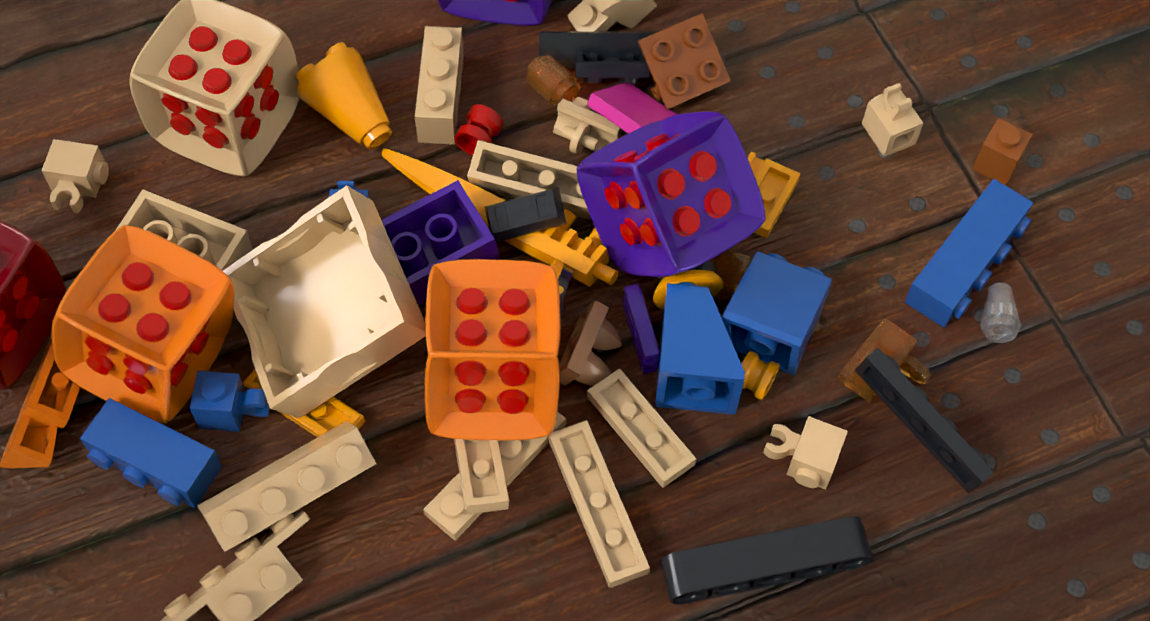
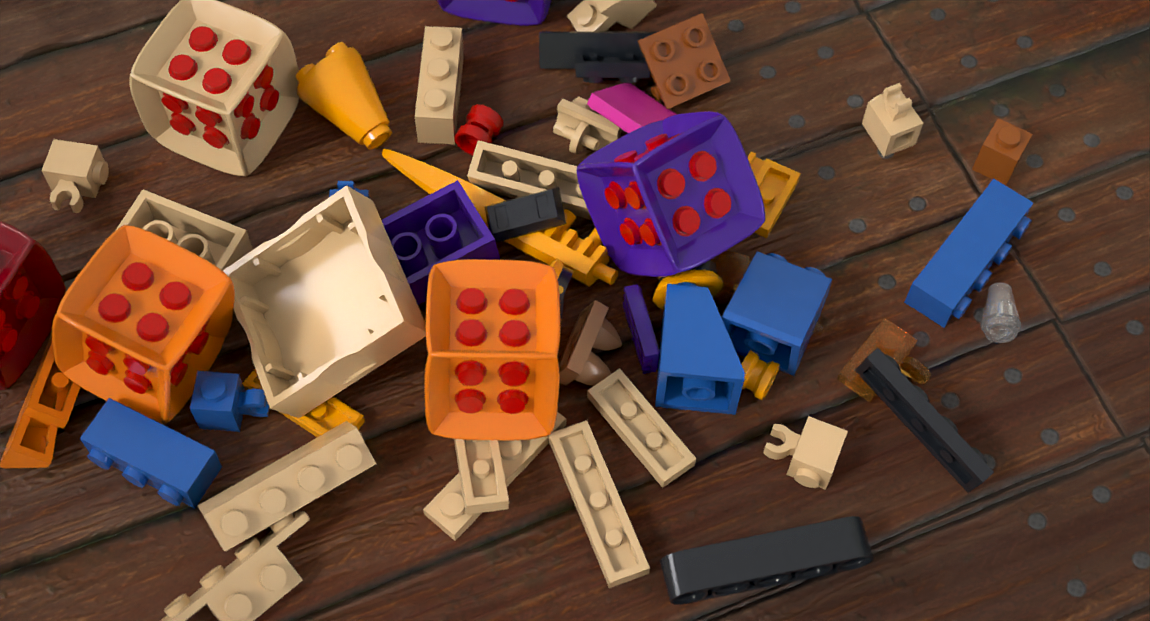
(552, 80): clear orange brick -> none

